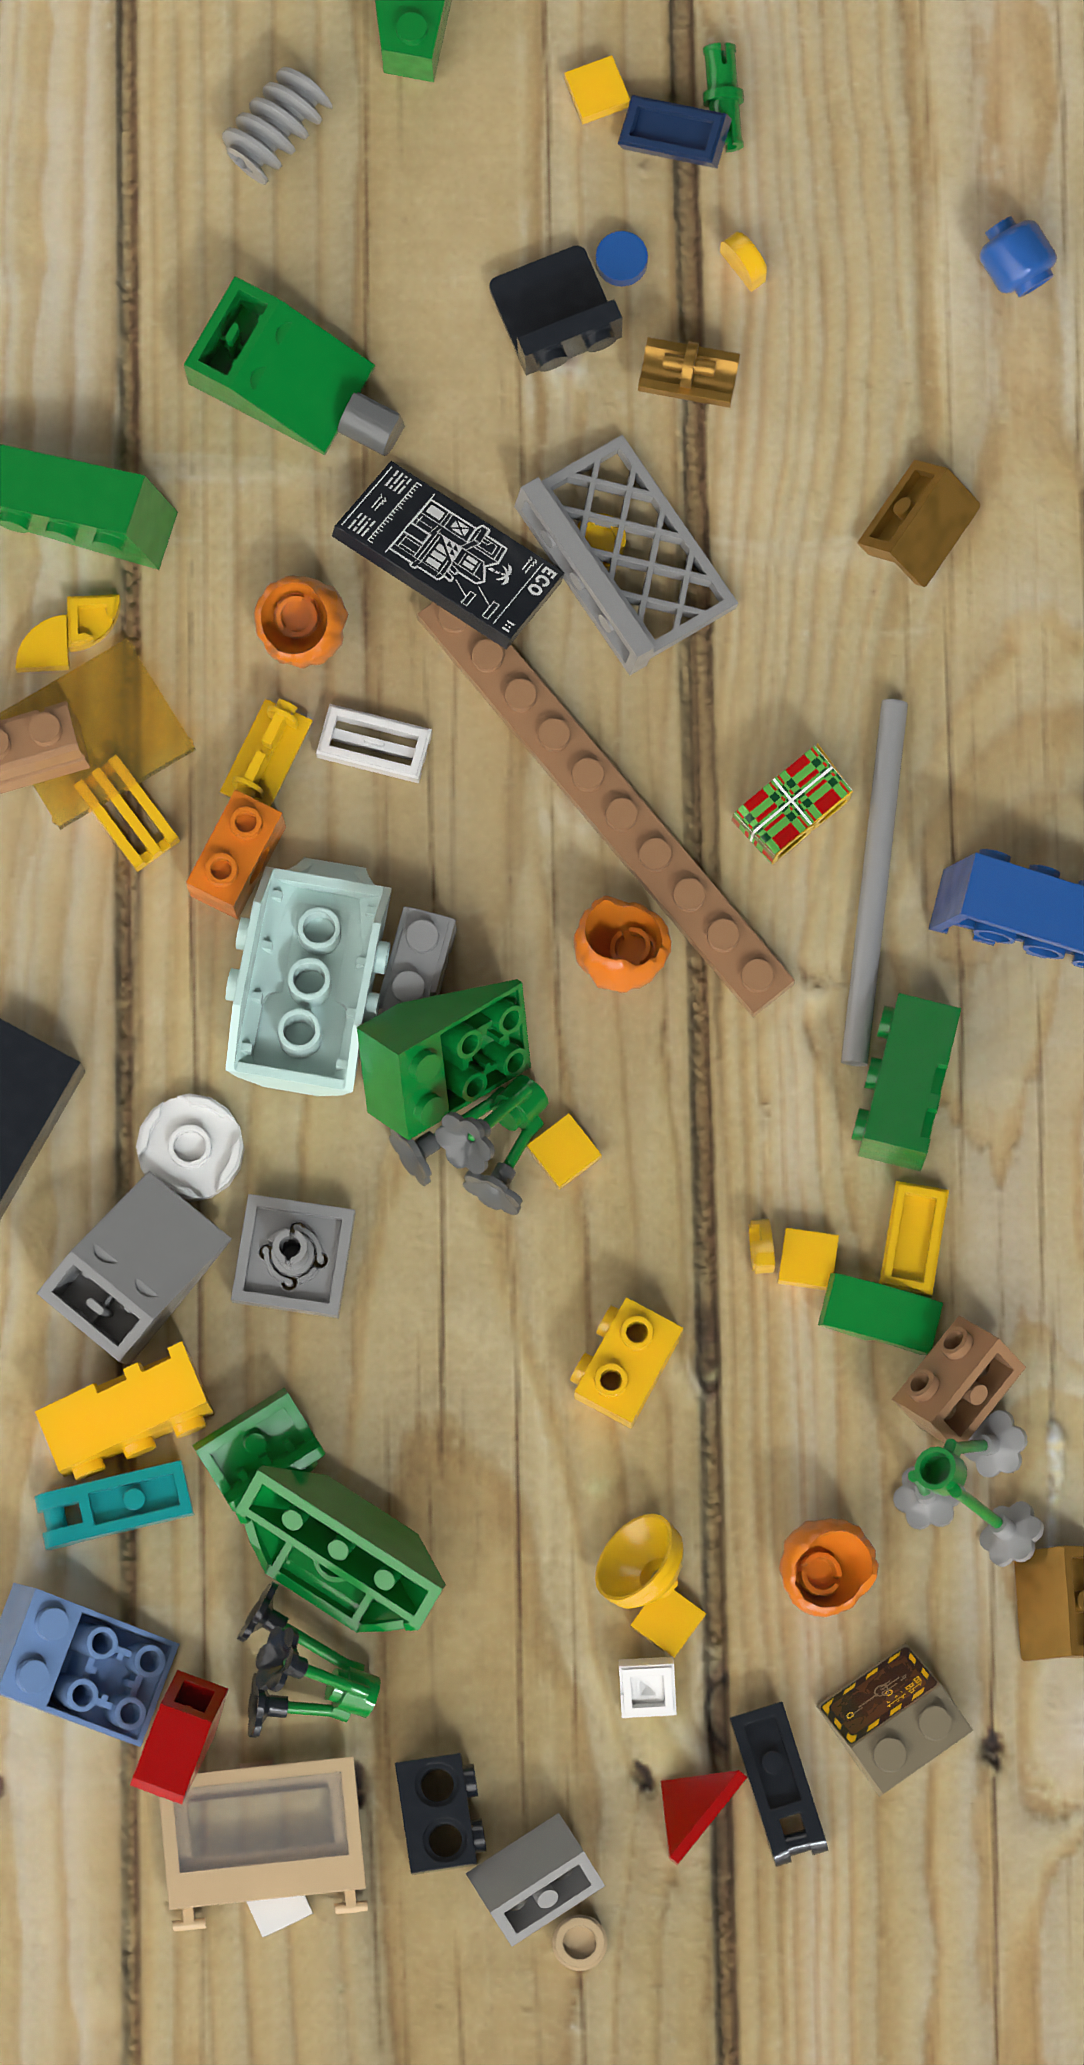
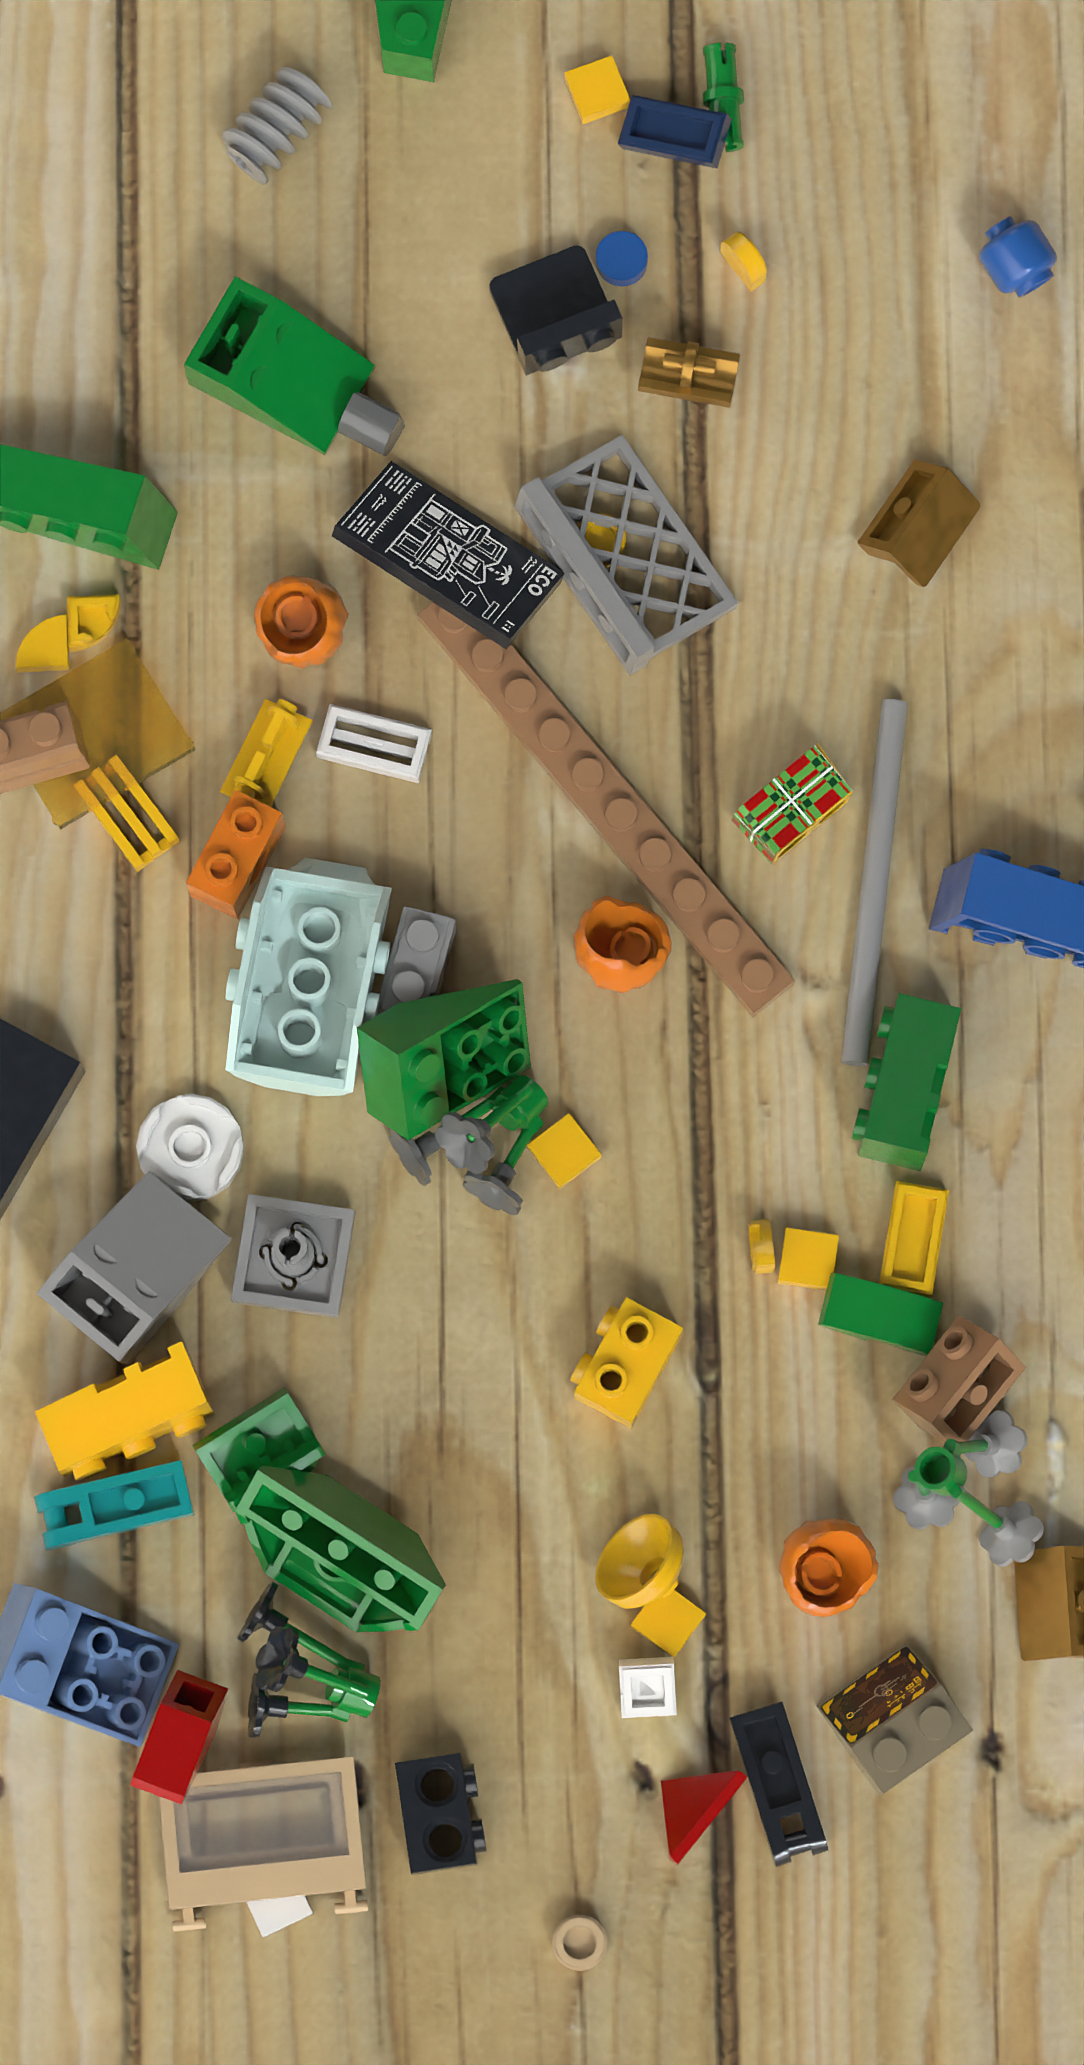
(535, 1879): light grey brick -> none

